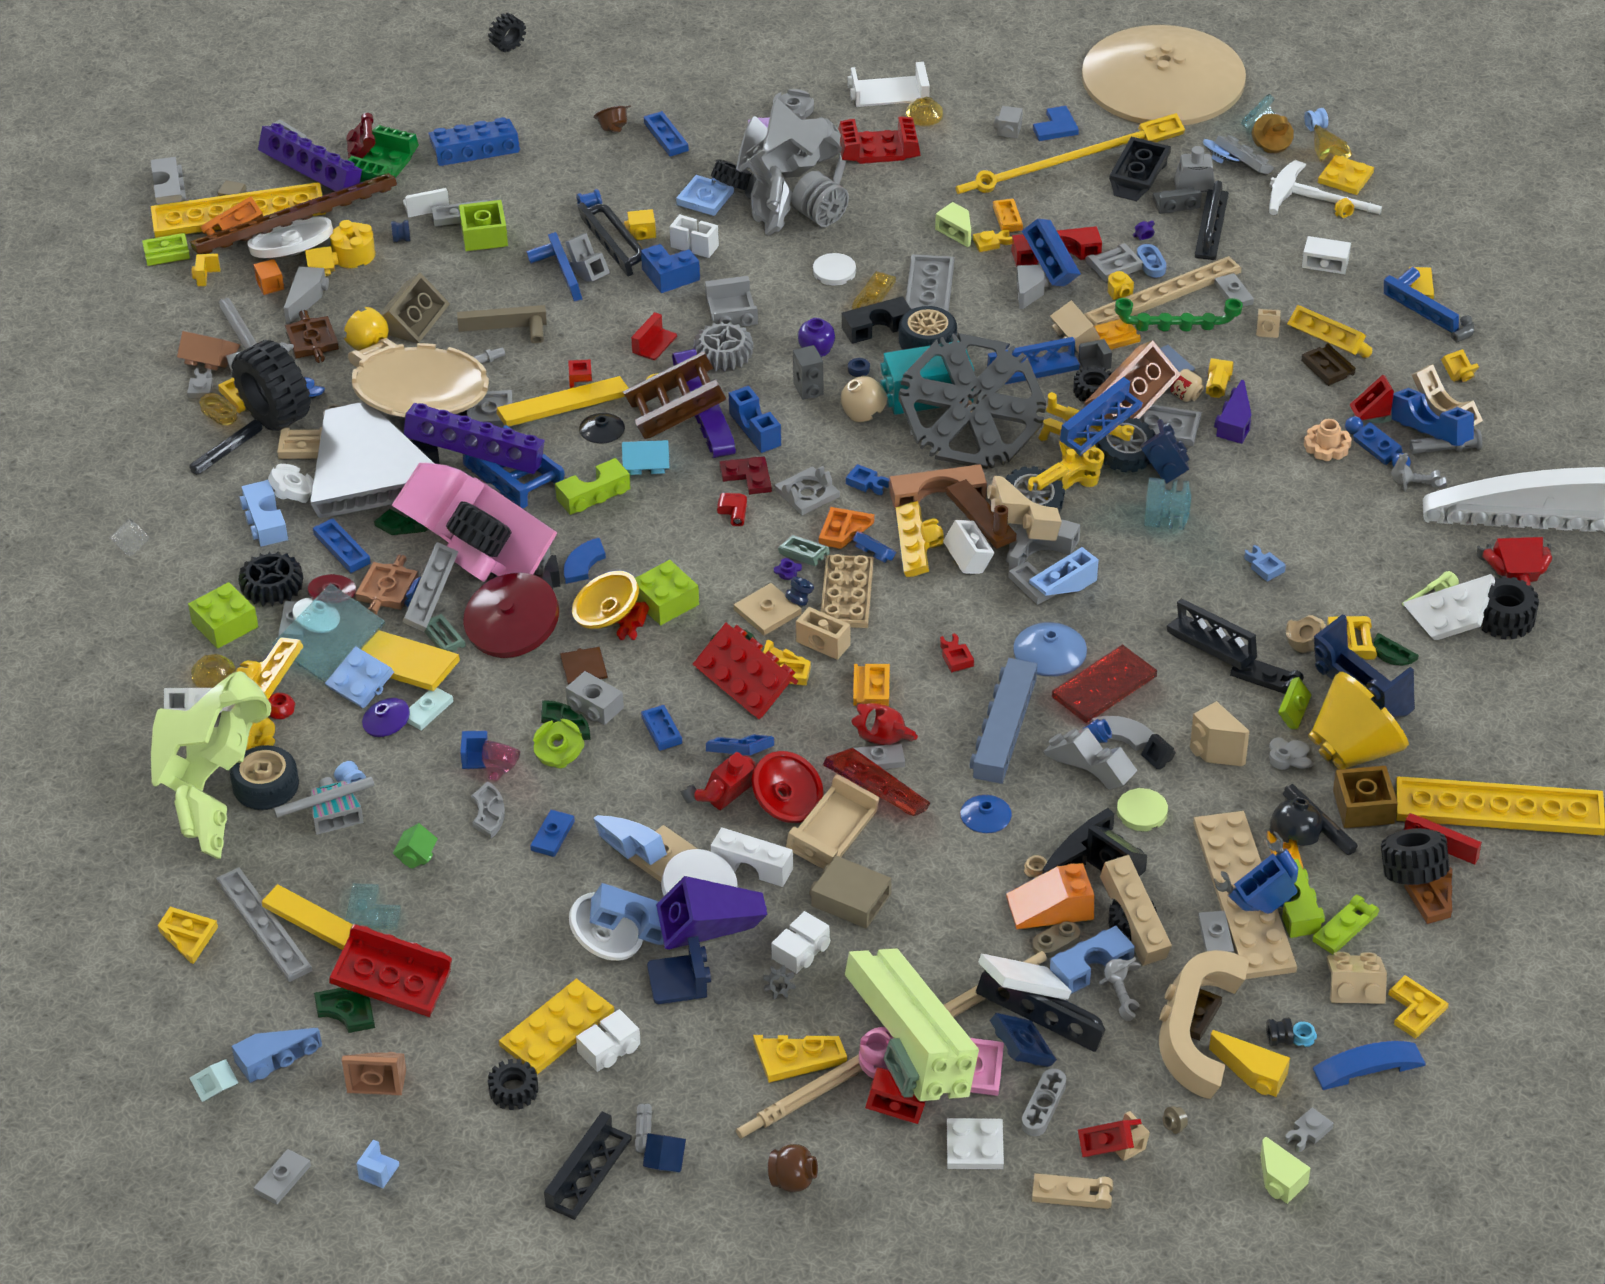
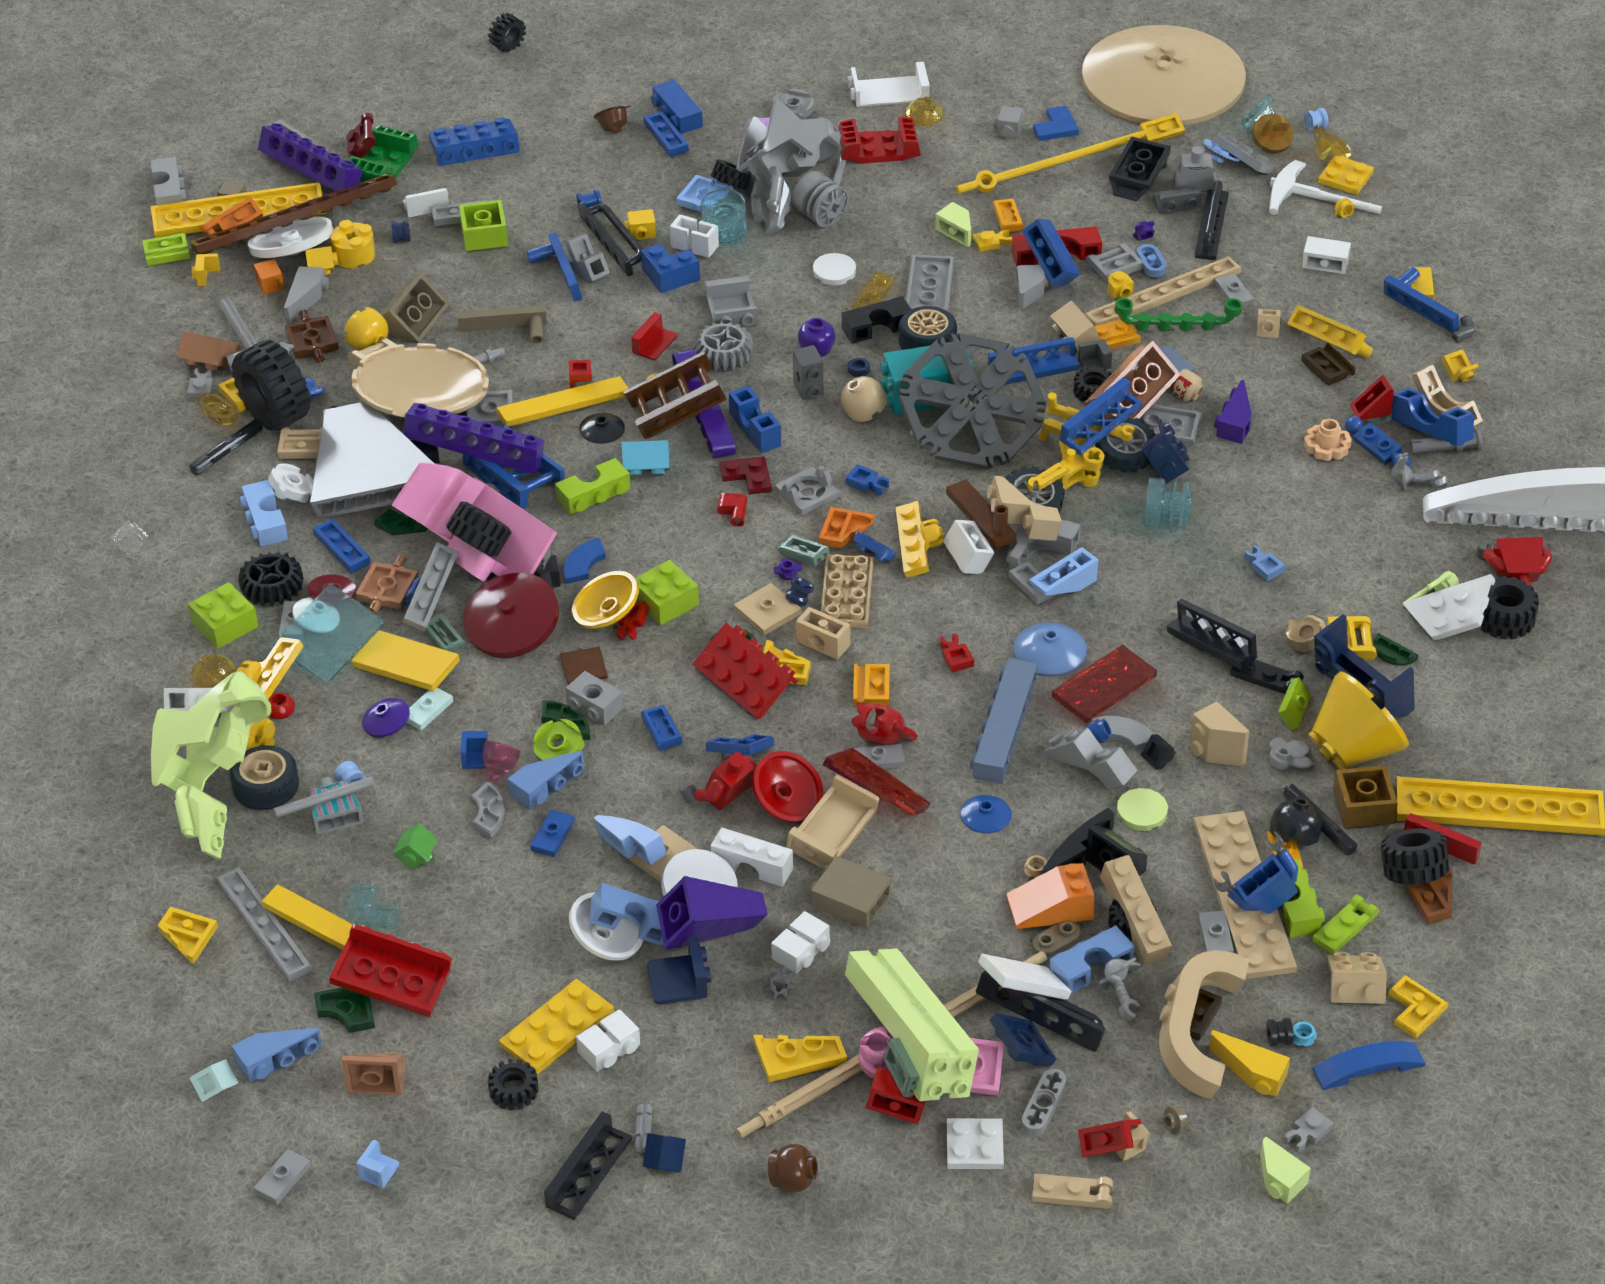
(359, 677): light blue plate -> none
(538, 780): none -> medium blue slope
(677, 106): none -> blue brick
(727, 211): none -> clear light blue wheel
(915, 486): nougat arch -> none
(1218, 377): yellow piece -> none

